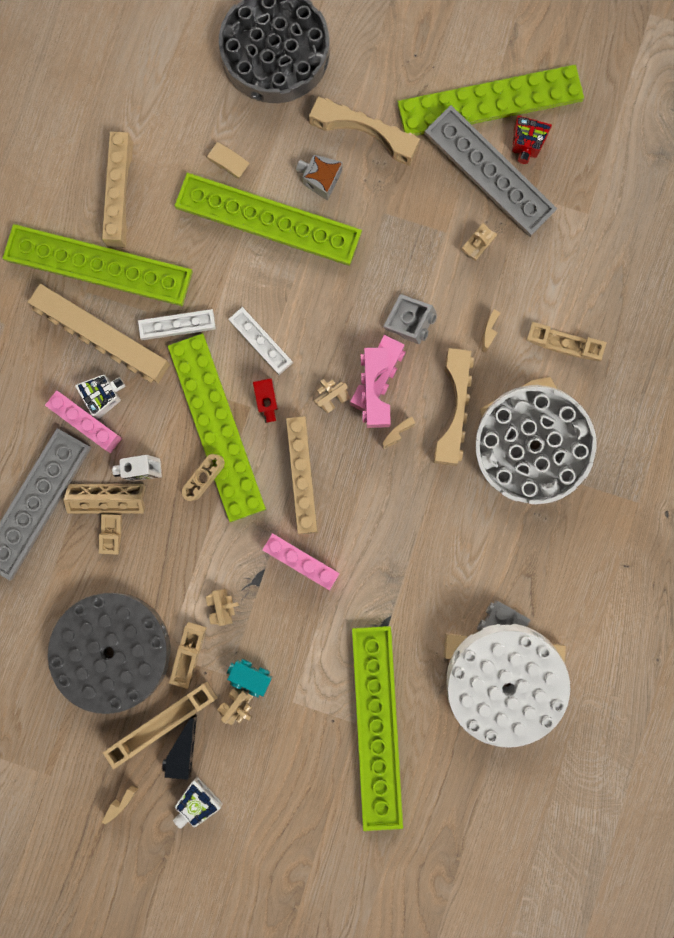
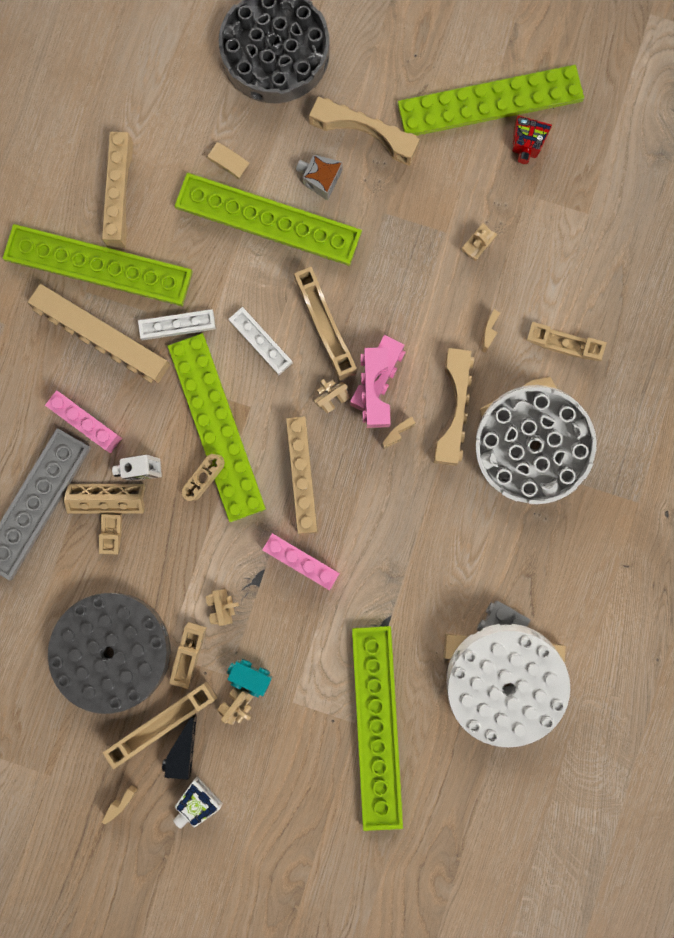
(100, 394): torso -> none
(265, 389): red torso -> none
(324, 323): none -> tan arch
(411, 319): light grey plate -> none
(490, 170): light grey plate -> none

